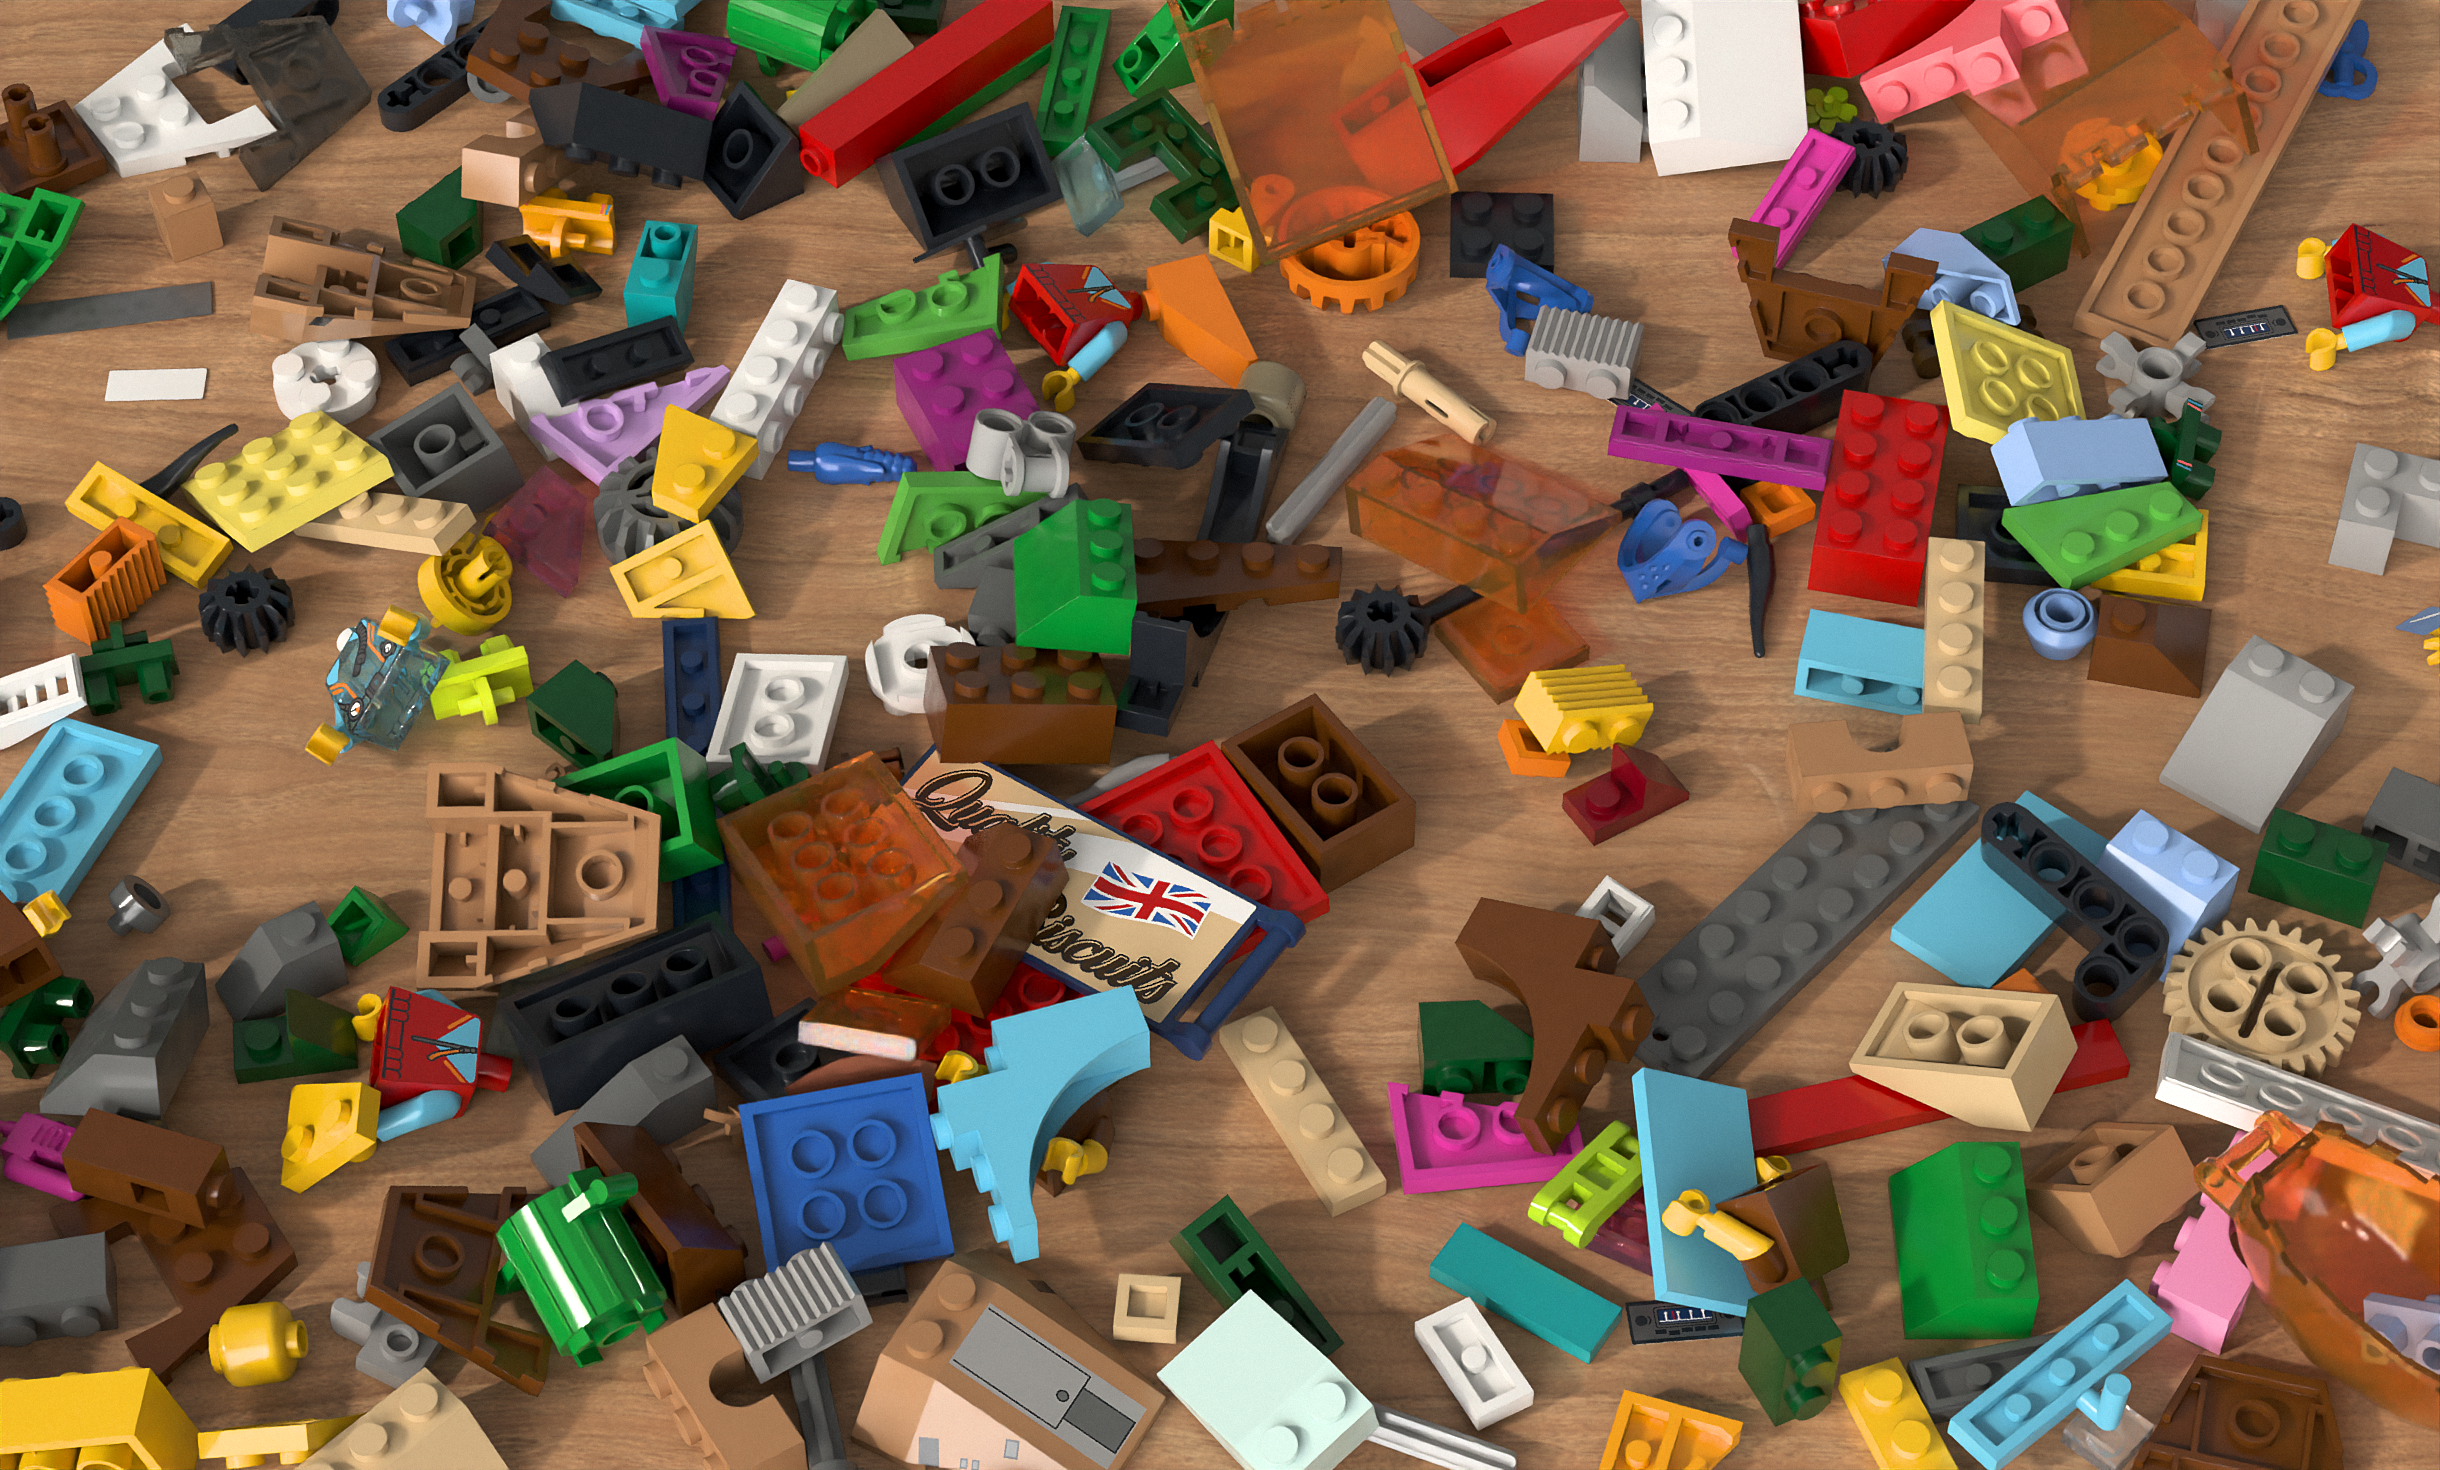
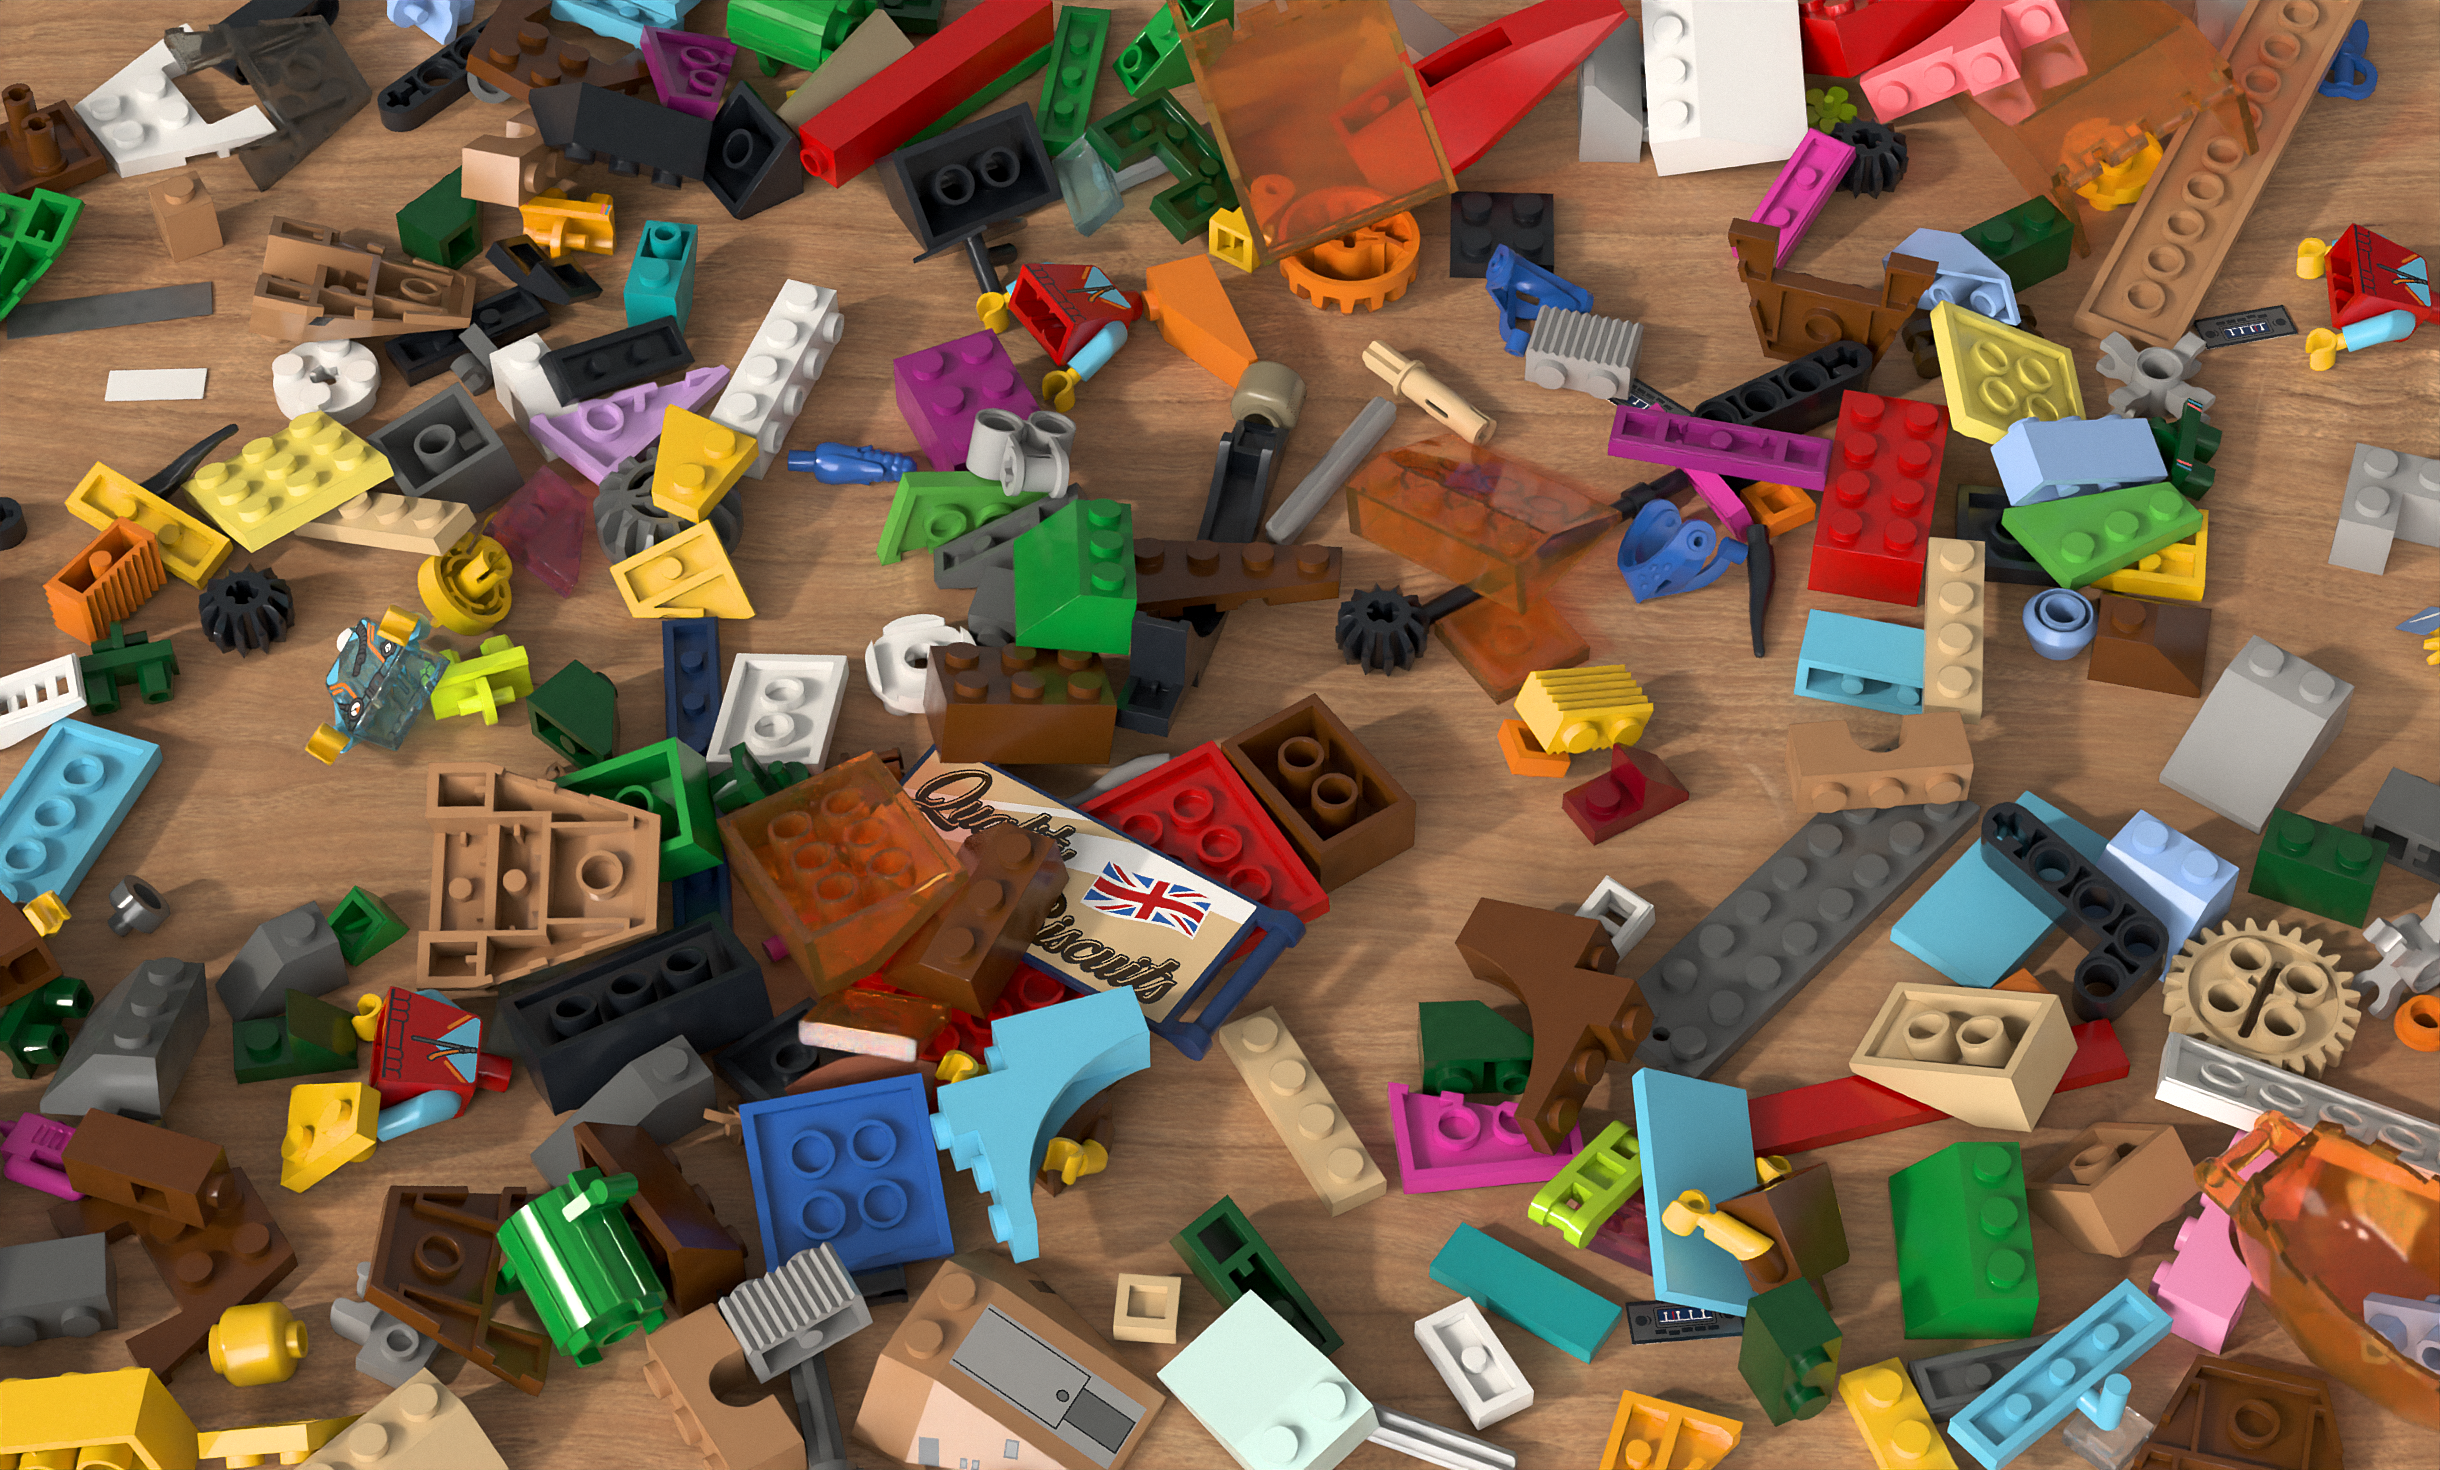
(929, 317): bright green wing -> none
(1166, 425): black plate -> none

